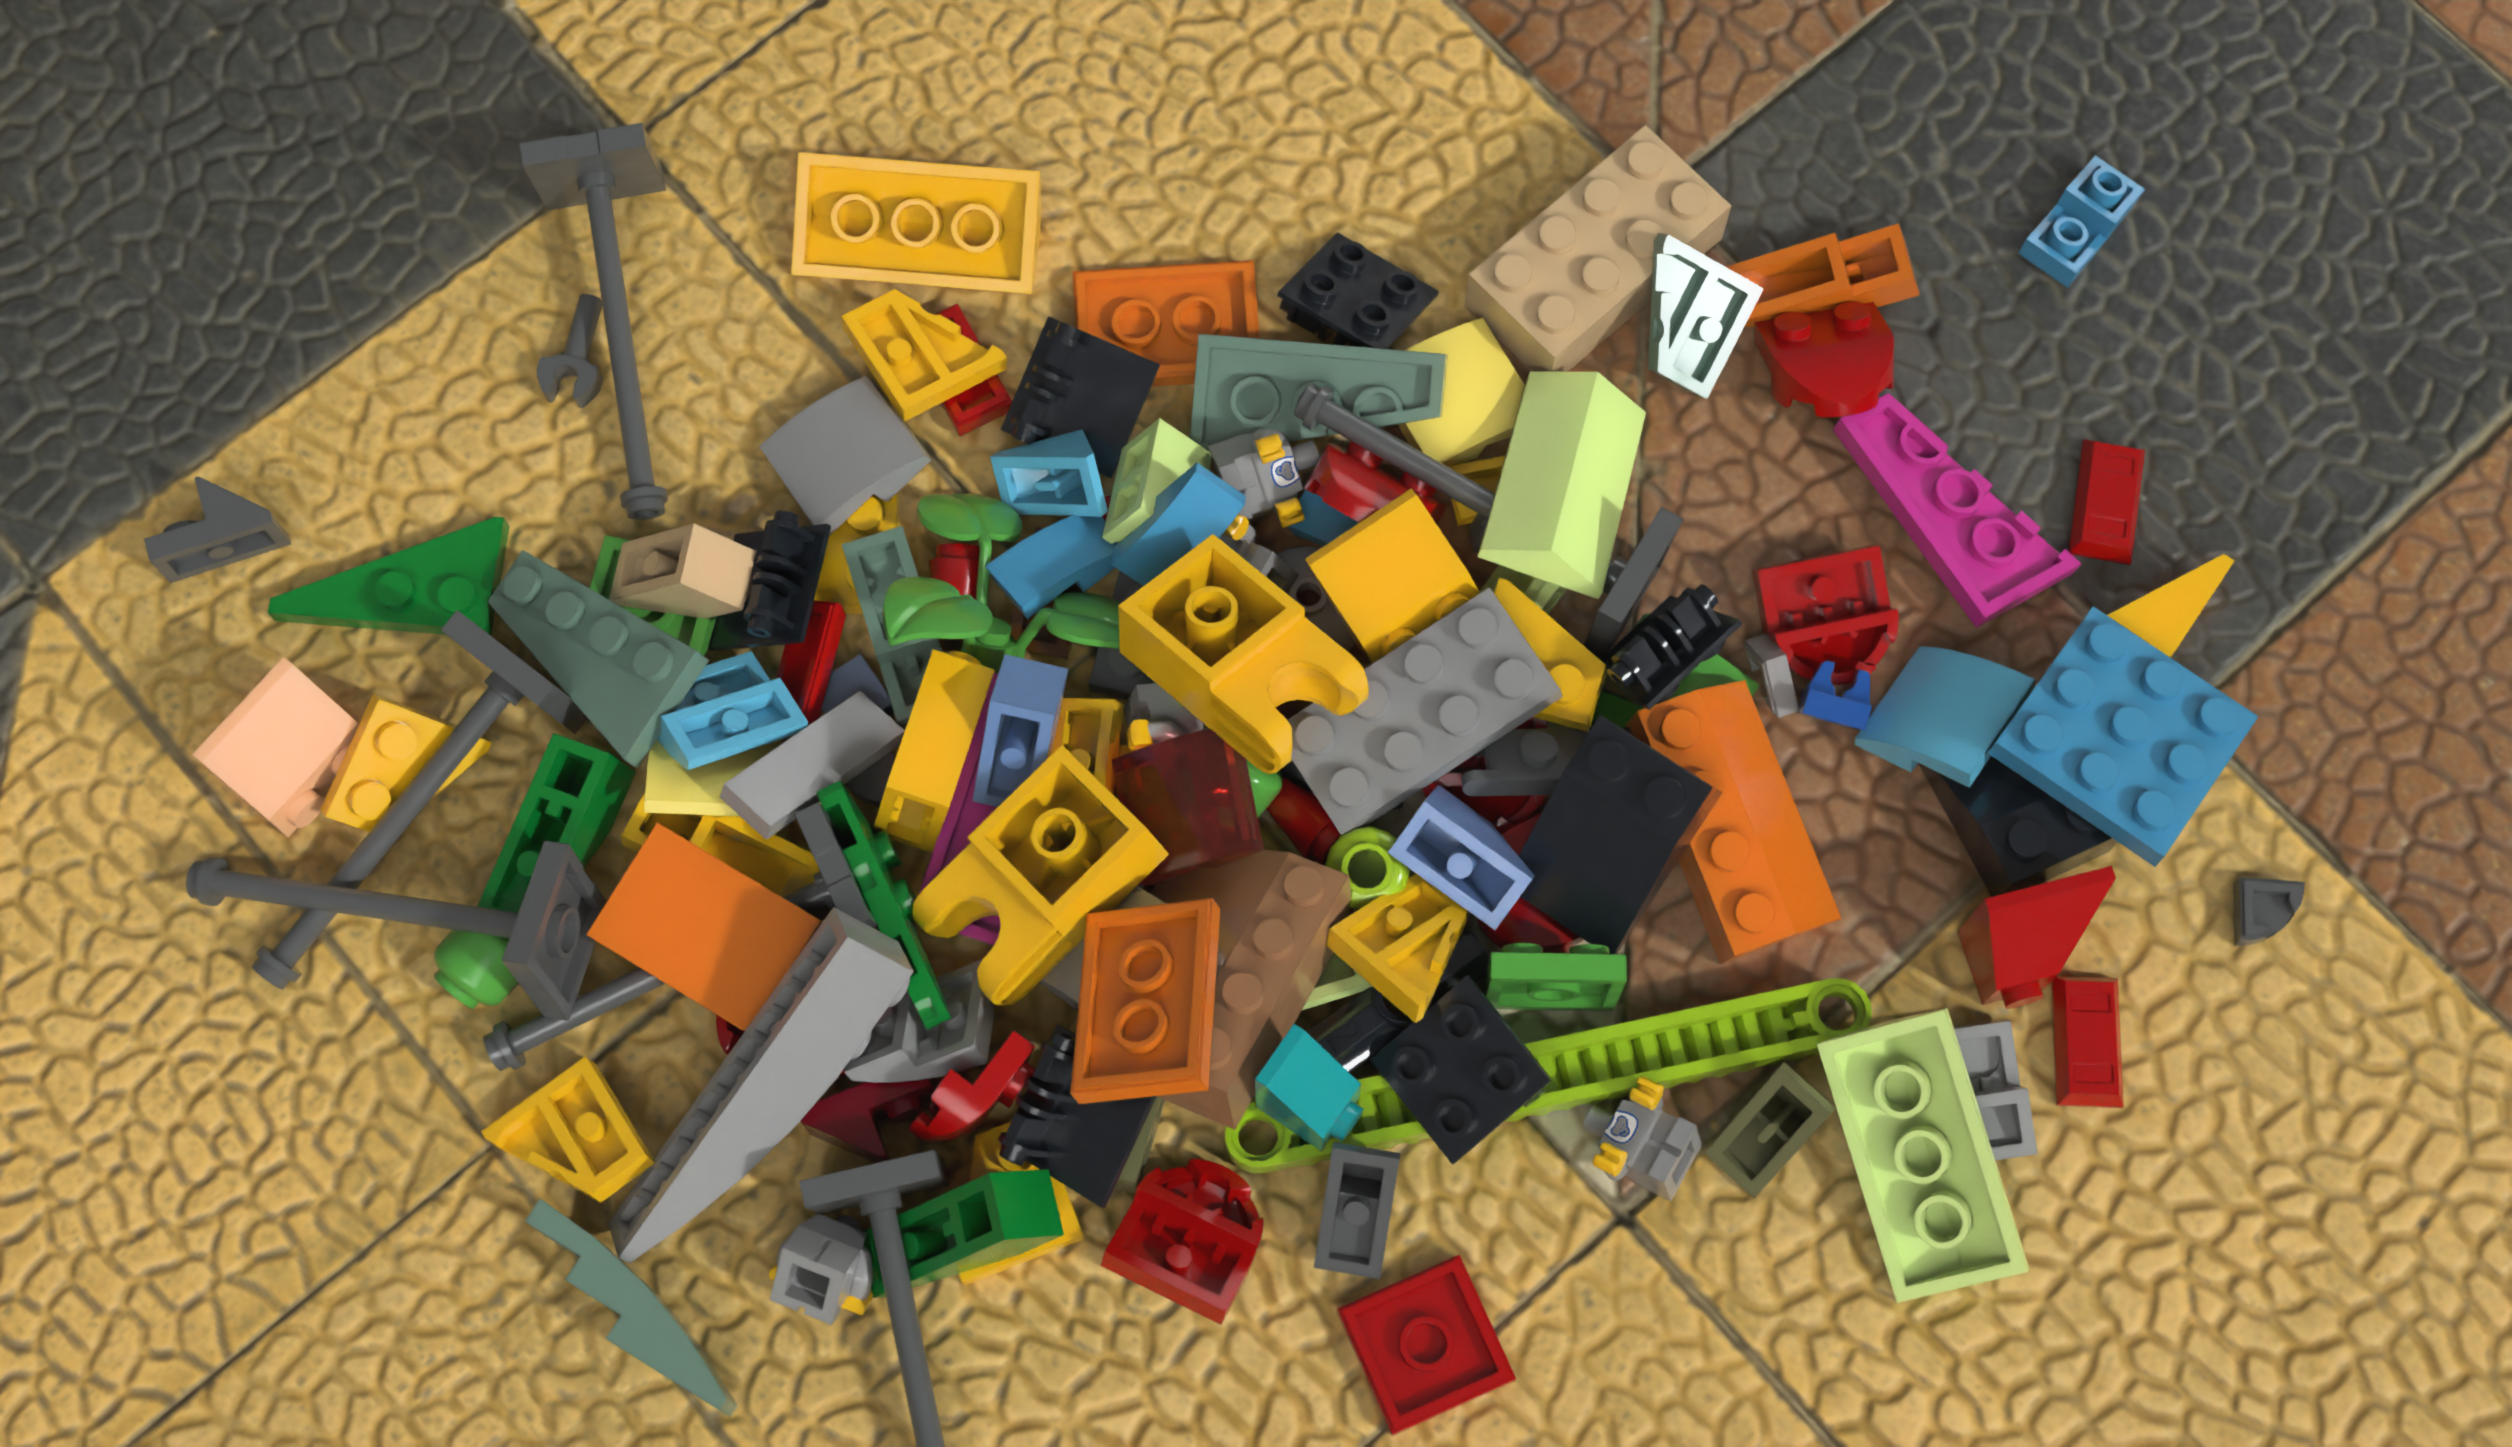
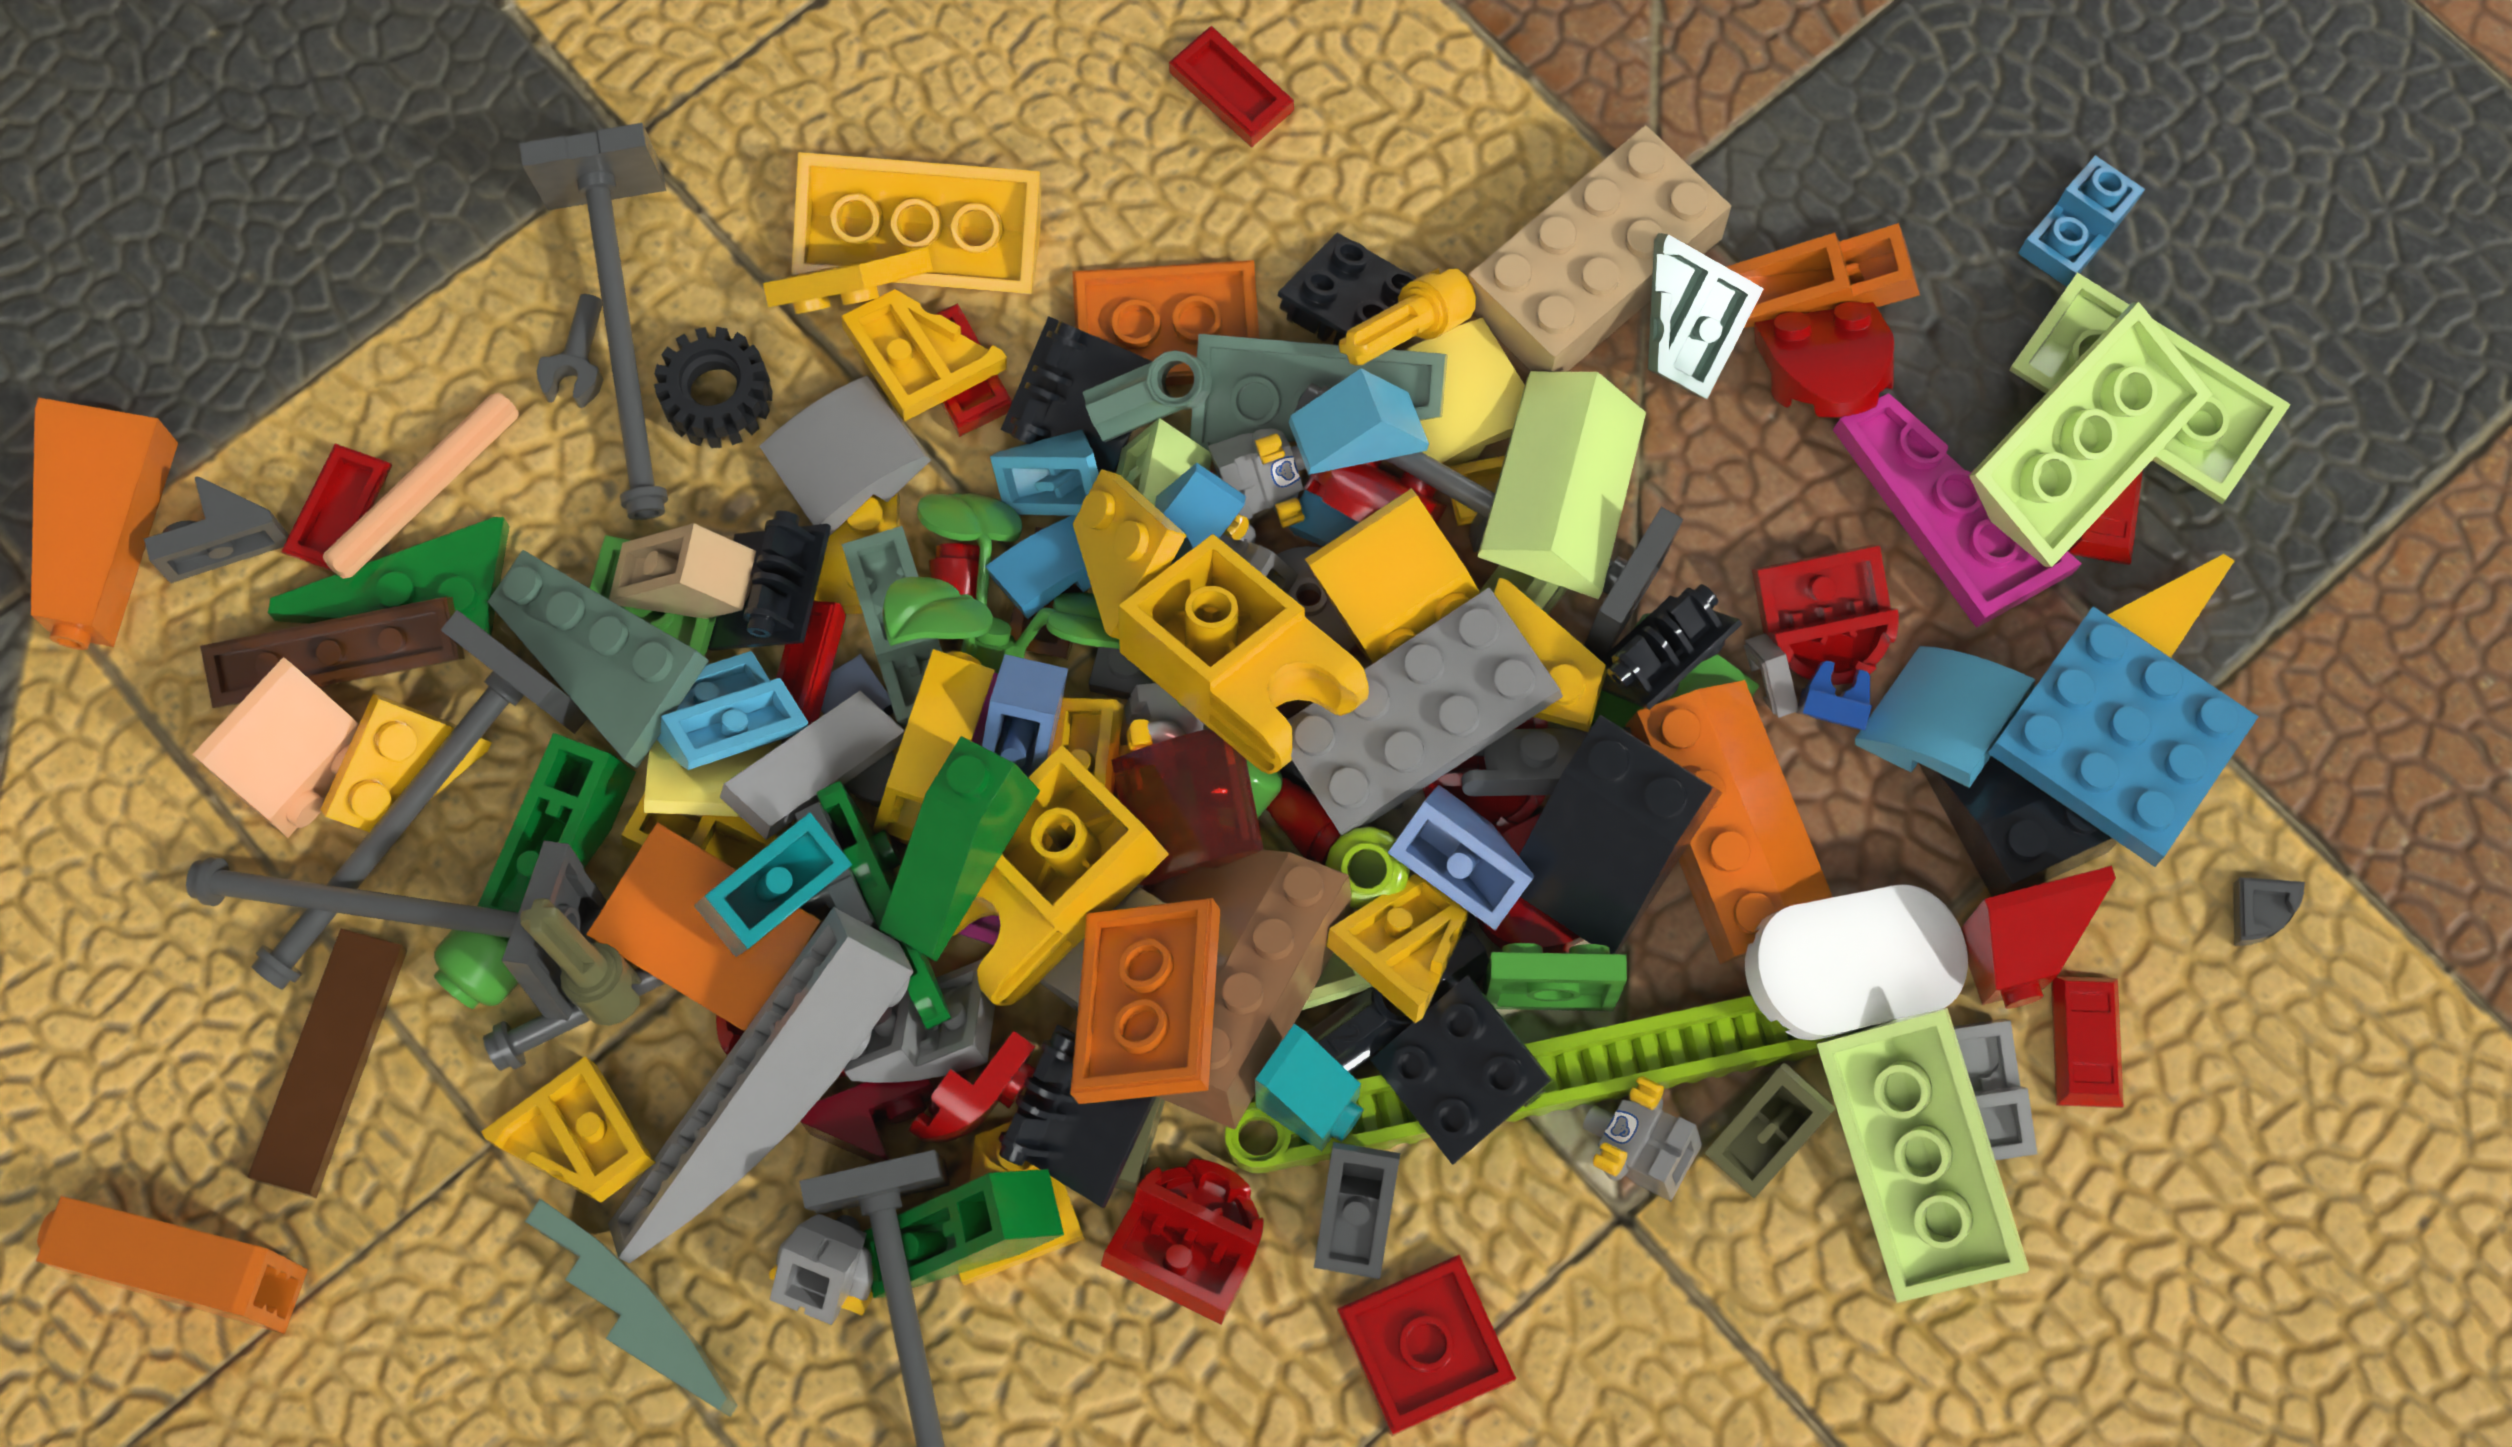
(92, 509): none -> orange slope
(171, 1263): none -> orange slope
(327, 1063): none -> reddish brown tile
(335, 649): none -> reddish brown tile
(336, 502): none -> red tile
(420, 485): none -> light nougat axle
(592, 974): none -> olive piece
(707, 355): none -> black tyre
(772, 885): none -> teal slope
(853, 281): none -> yellow wing
(955, 845): none -> green slope
(1122, 543): none -> yellow wing
(1142, 395): none -> sand green piece
(1231, 86): none -> red tile
(1357, 424): none -> medium azure slope
(1424, 310): none -> yellow piece
(1856, 961): none -> white tile
(2089, 437): none -> yellowish green slope
(2220, 436): none -> yellowish green slope

